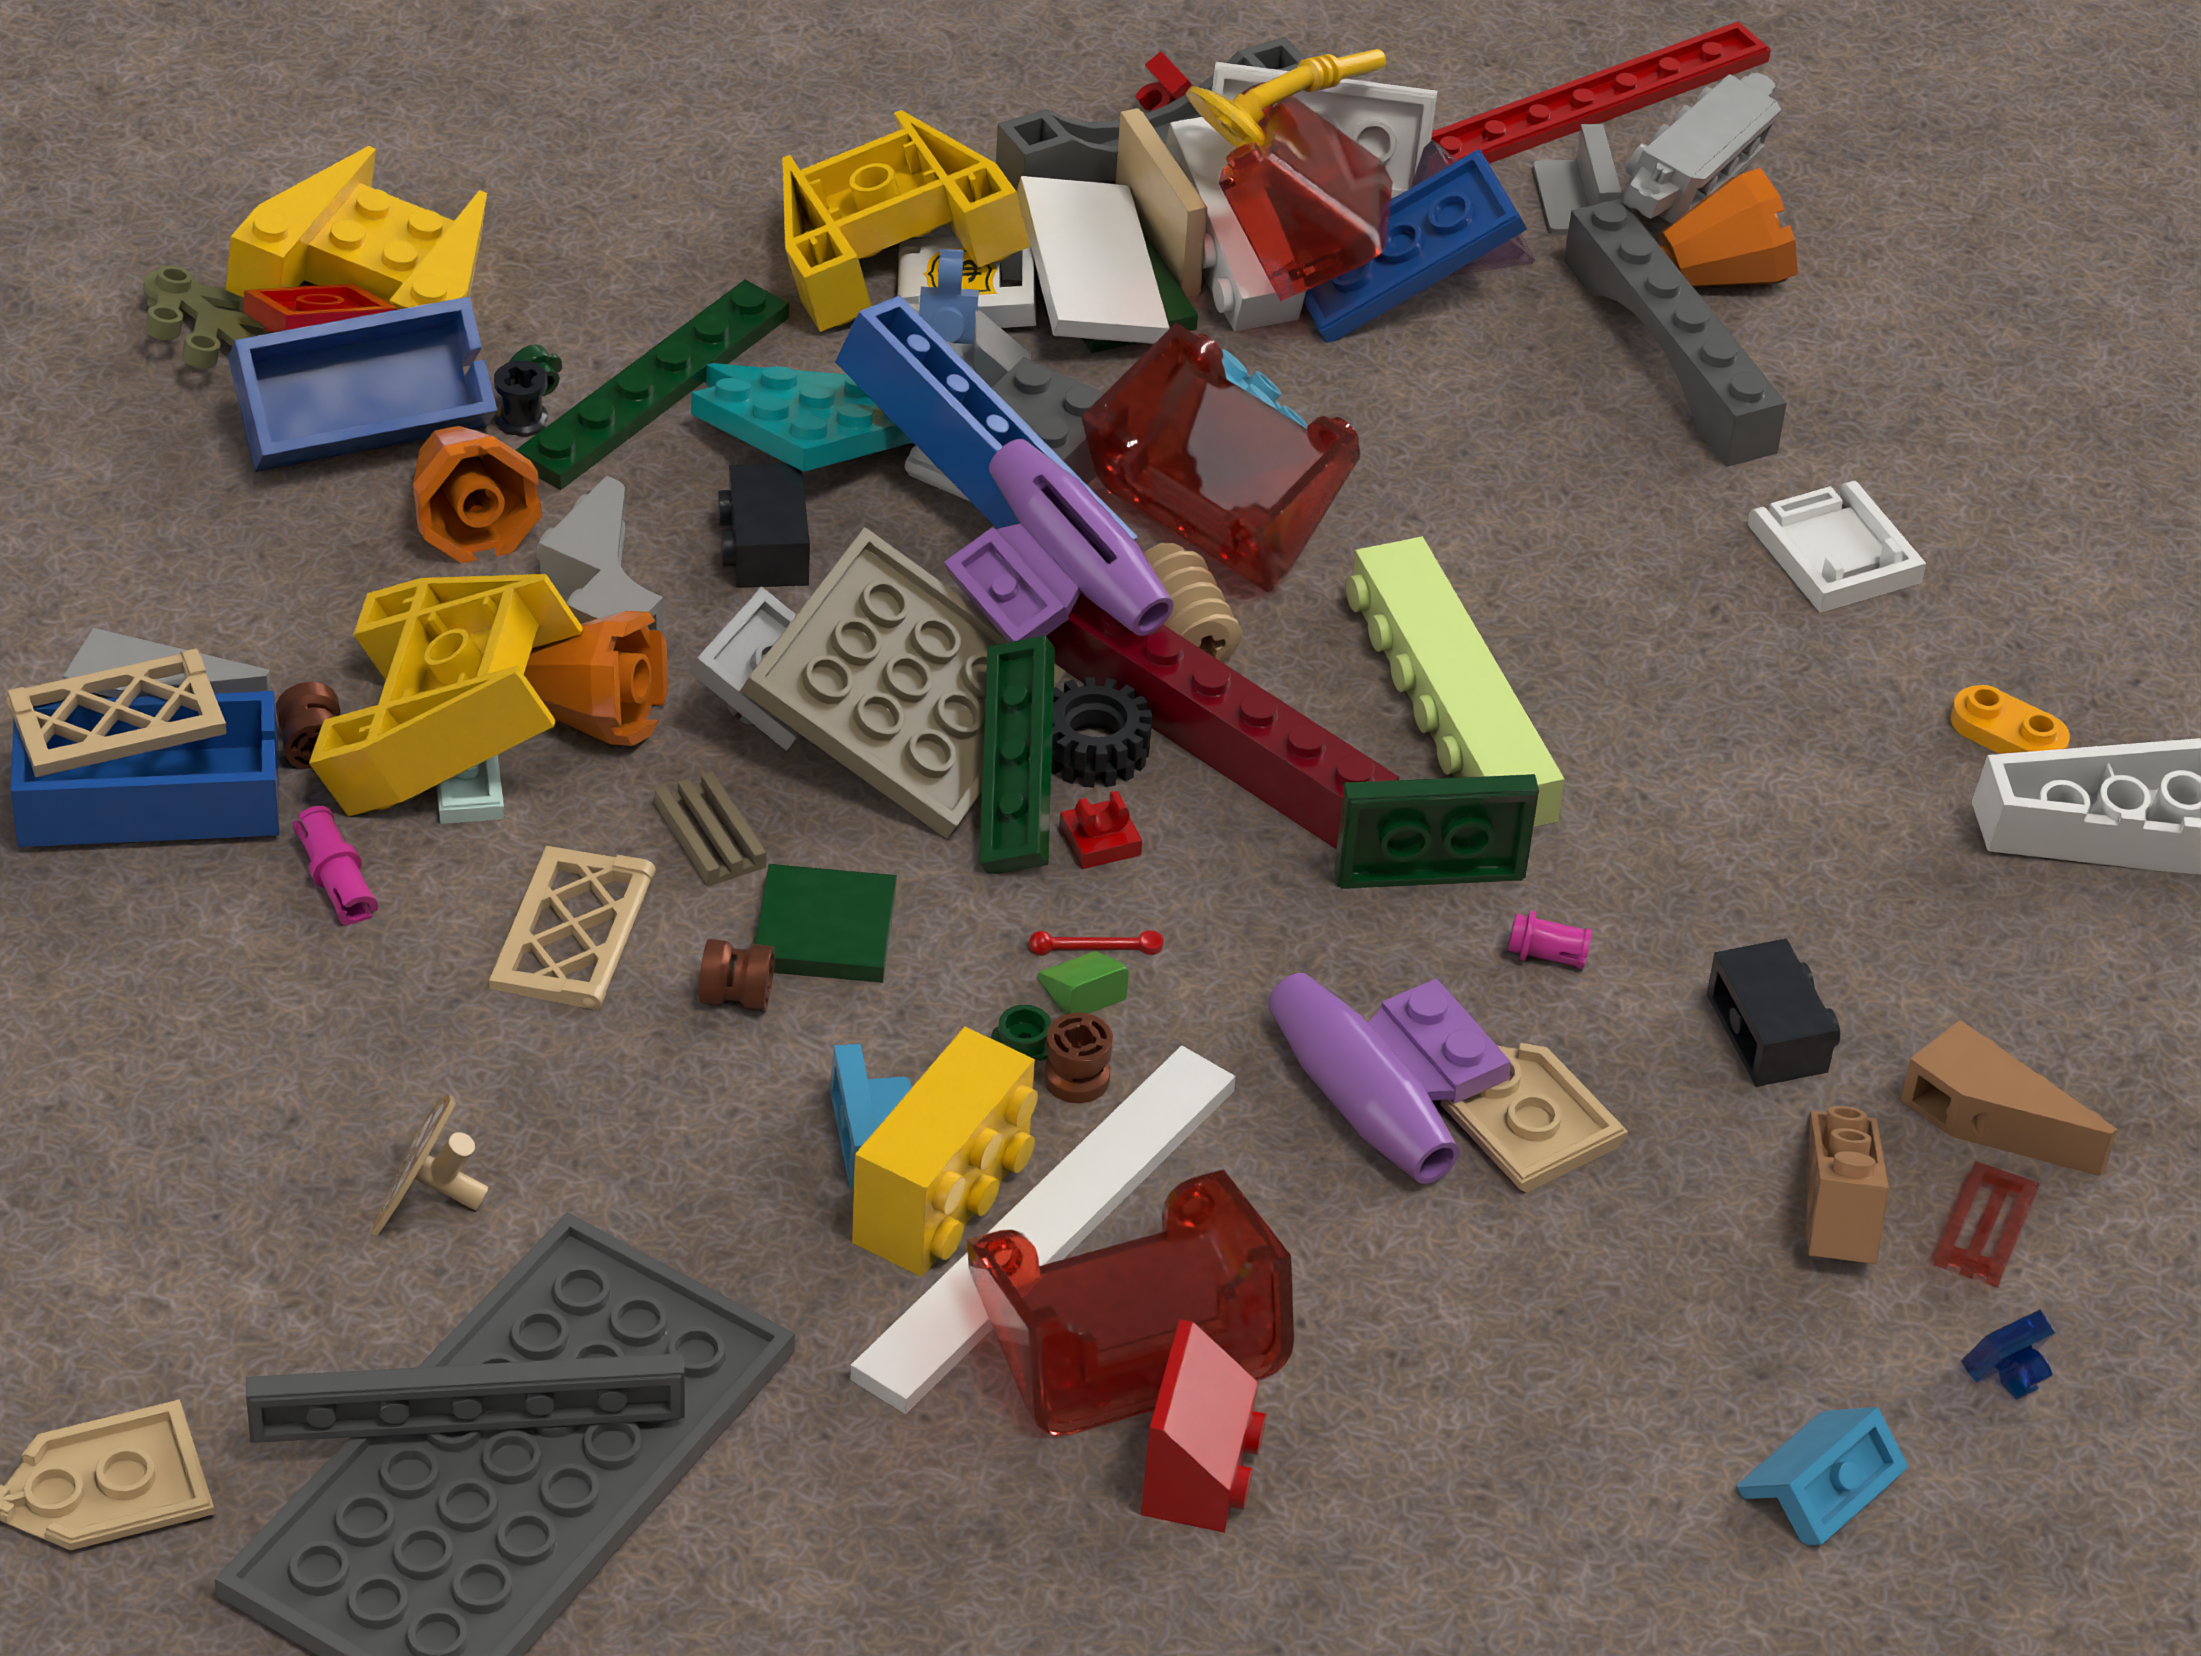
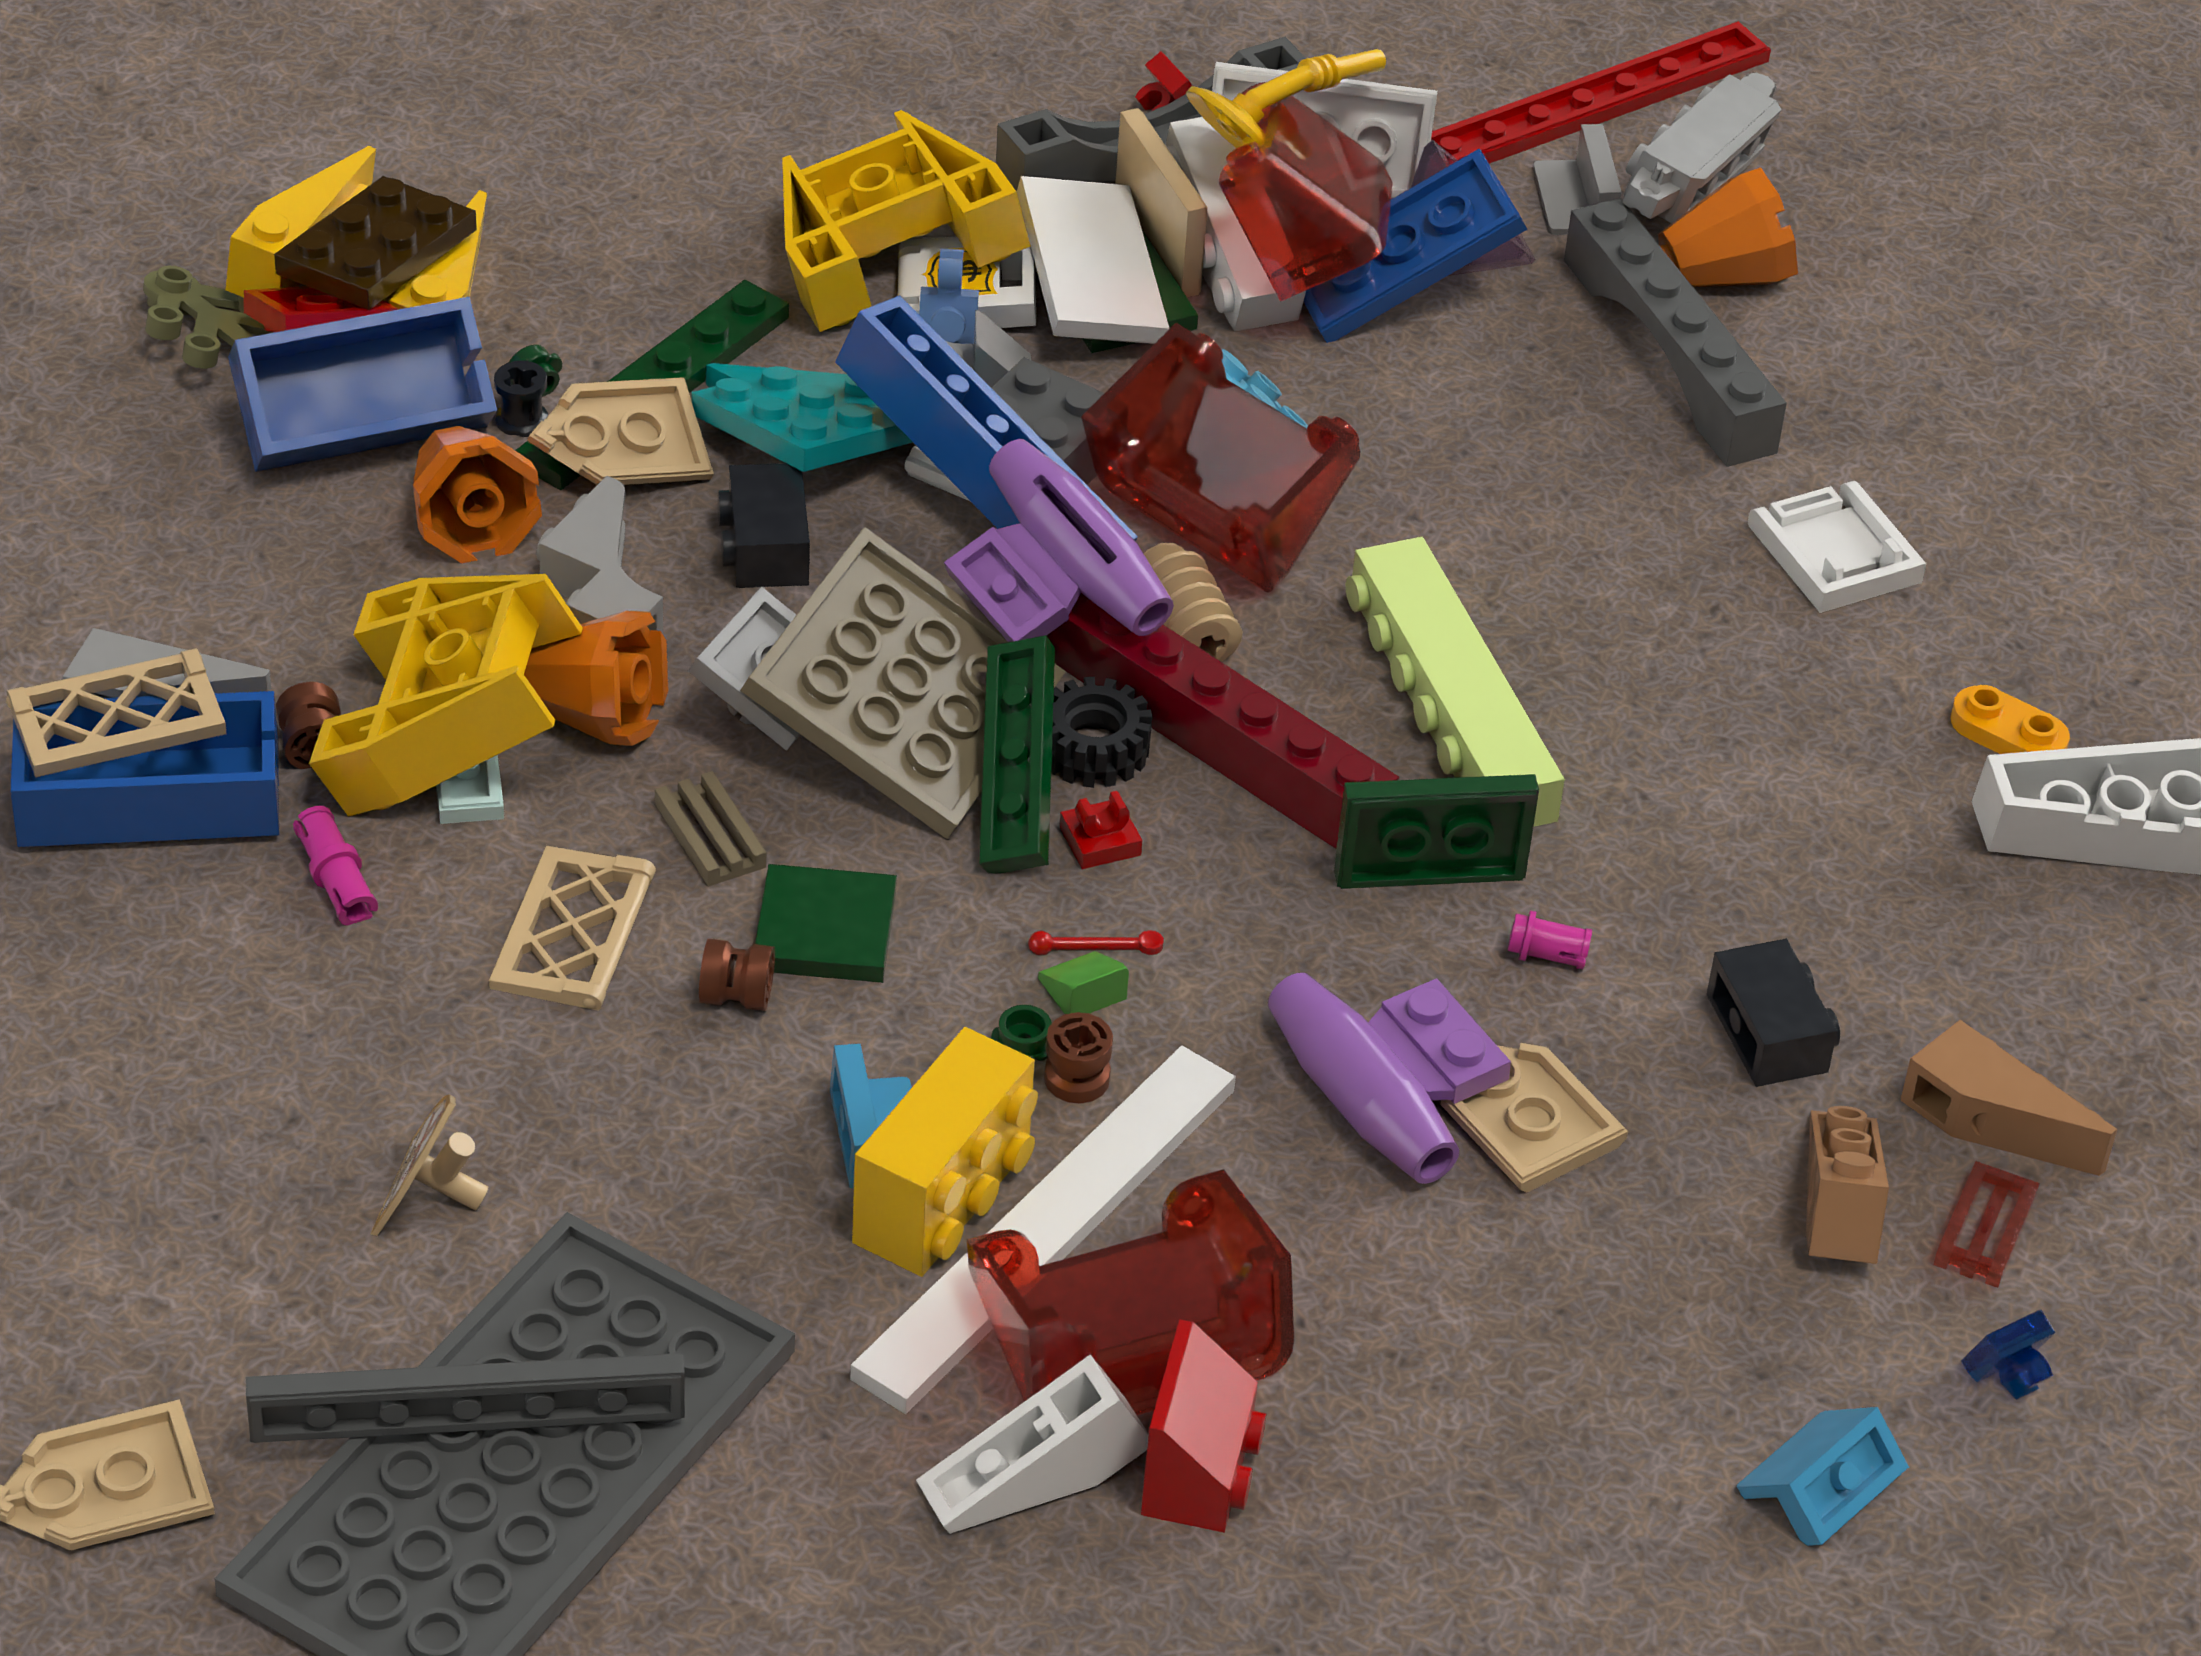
(375, 242): none -> dark brown plate
(626, 432): none -> tan tile
(1041, 1451): none -> white slope

